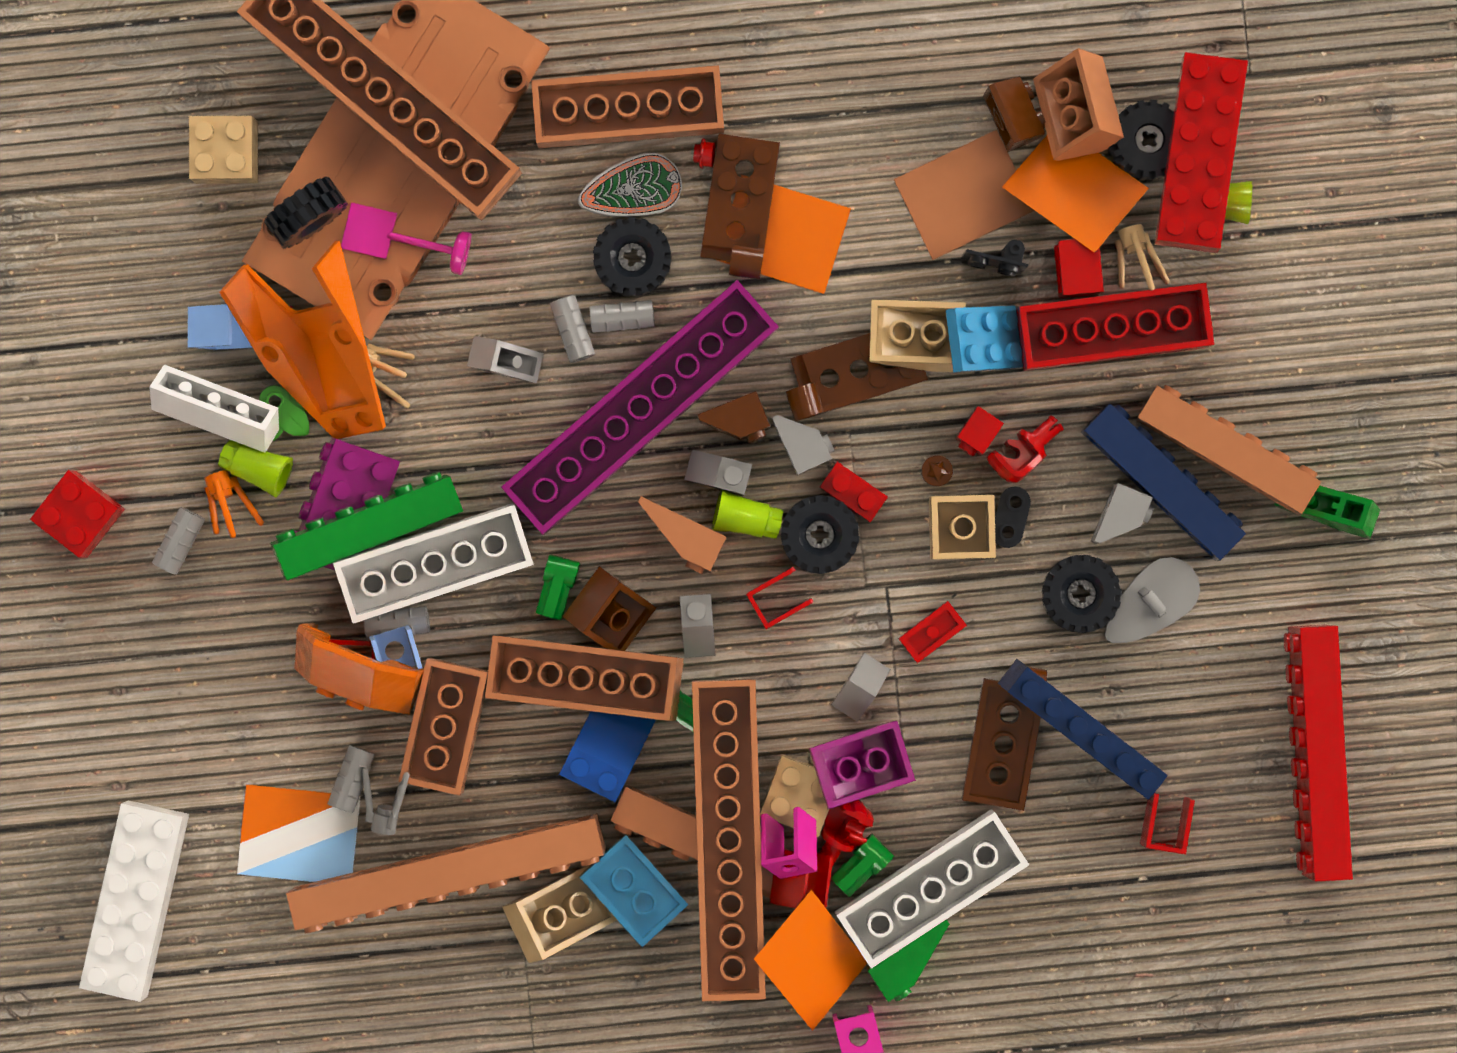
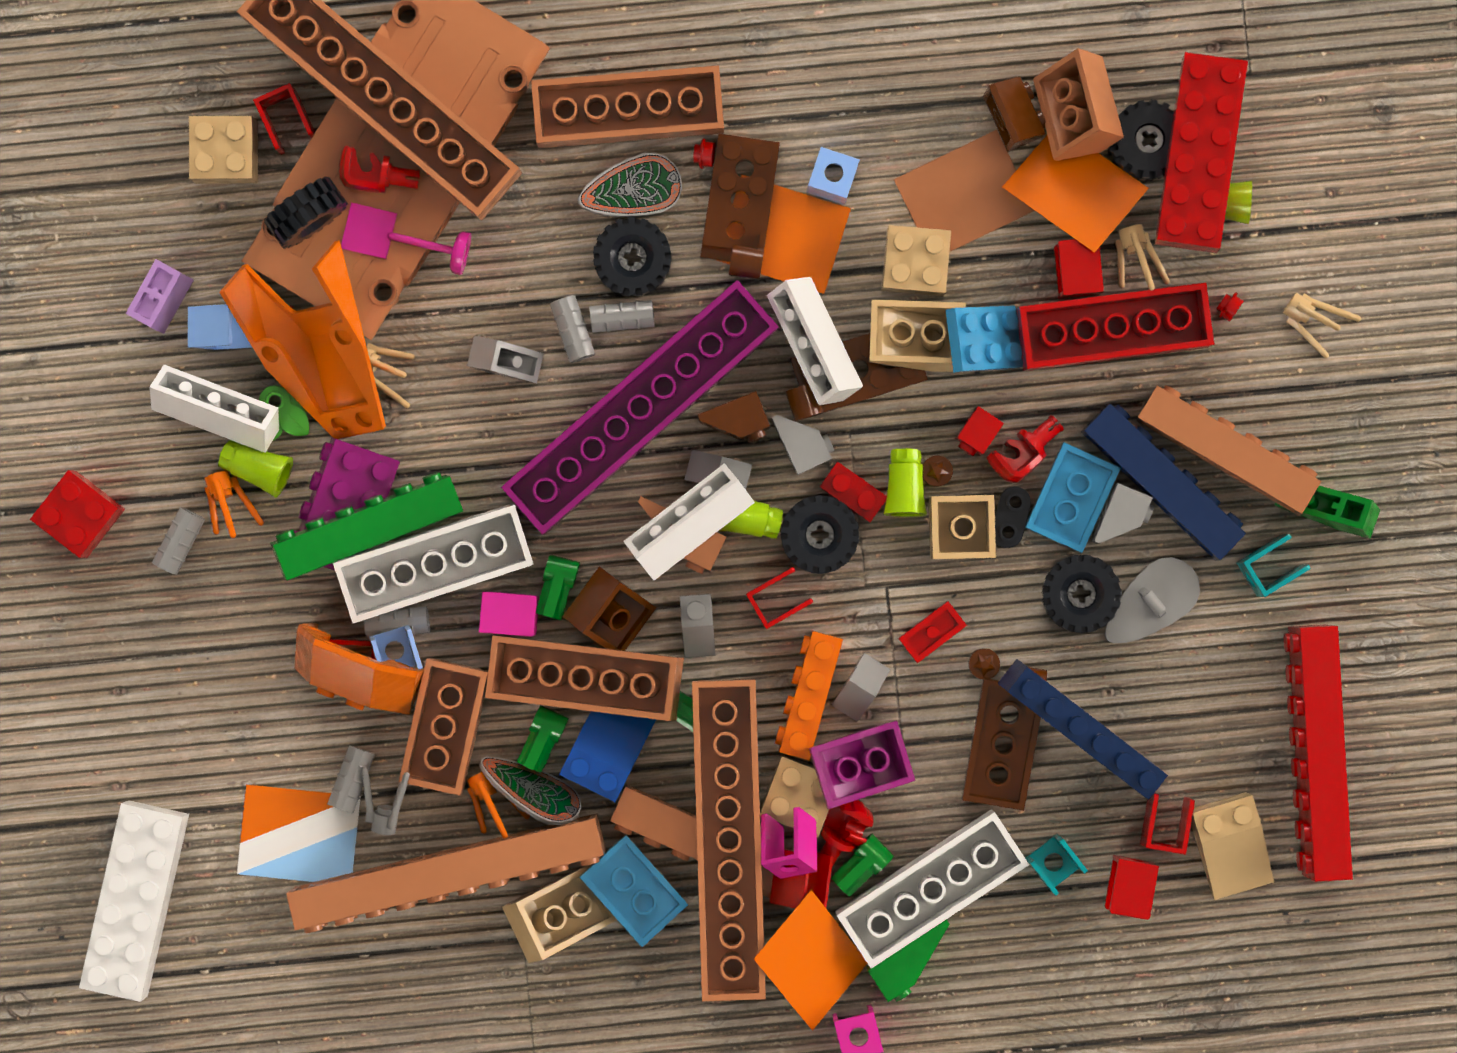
(159, 296): none -> lavender hinge
(277, 96): none -> red piece
(378, 178): none -> red piece
(483, 789): none -> orange plant
(508, 614): none -> dark pink piece
(533, 792): none -> shield
(544, 733): none -> green piece
(689, 523): none -> white brick
(810, 695): none -> orange brick
(814, 340): none -> white brick
(832, 191): none -> light blue piece
(905, 484): none -> lime plant
(916, 260): none -> tan brick
(984, 663): none -> reddish brown tile
(1008, 263): black hinge -> none
(1069, 866): none -> teal piece
(1072, 497): none -> dark azure plate
(1131, 887): none -> red piece
(1229, 306): none -> red plate
(1232, 845): none -> tan slope
(1253, 580): none -> teal piece
(1303, 307): none -> tan plant

